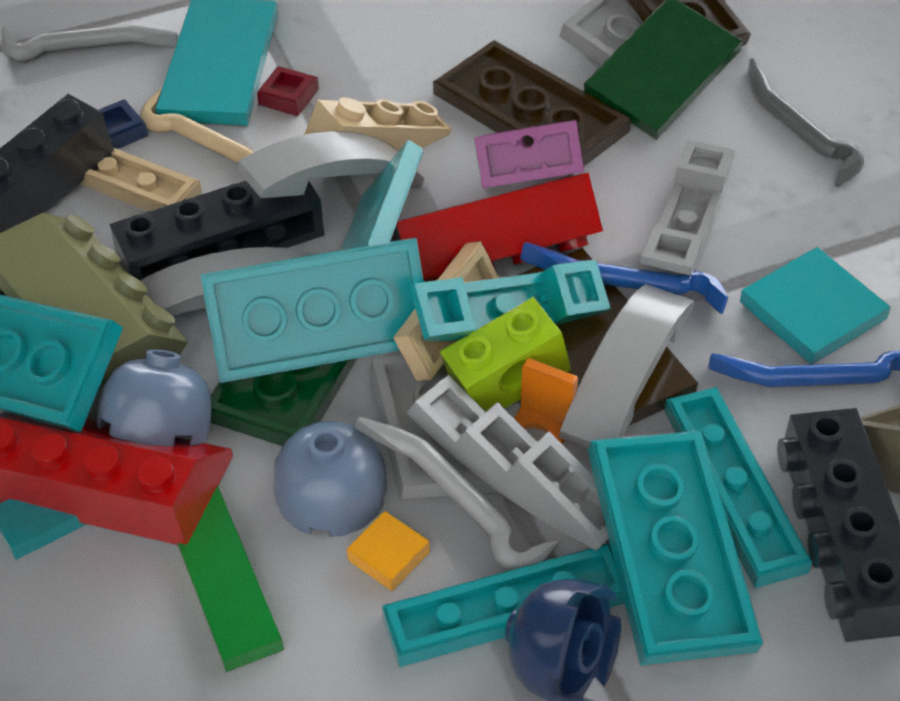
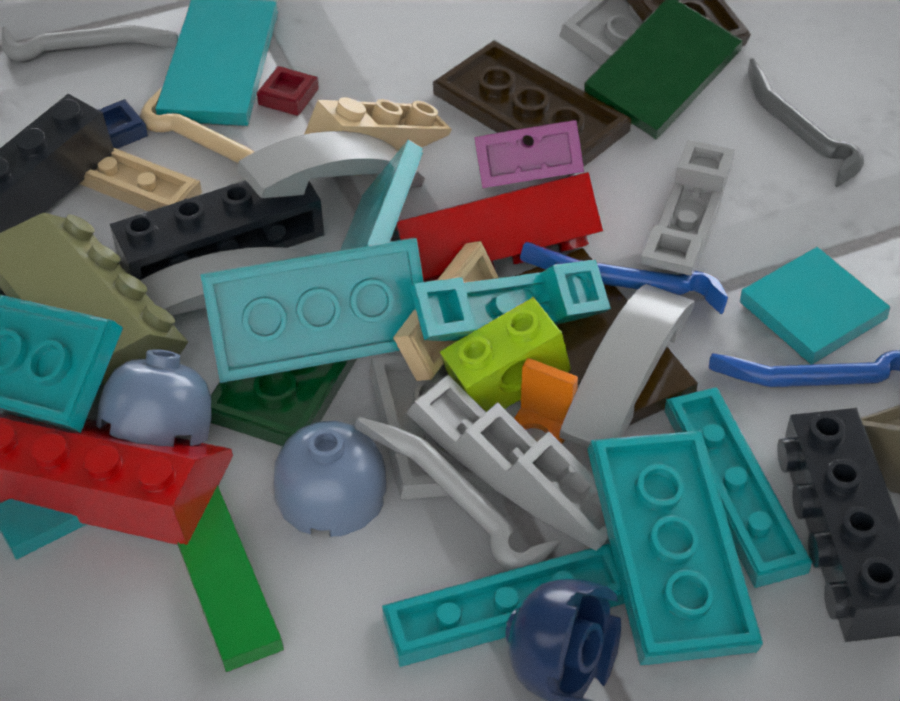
(388, 550): light orange tile -> none

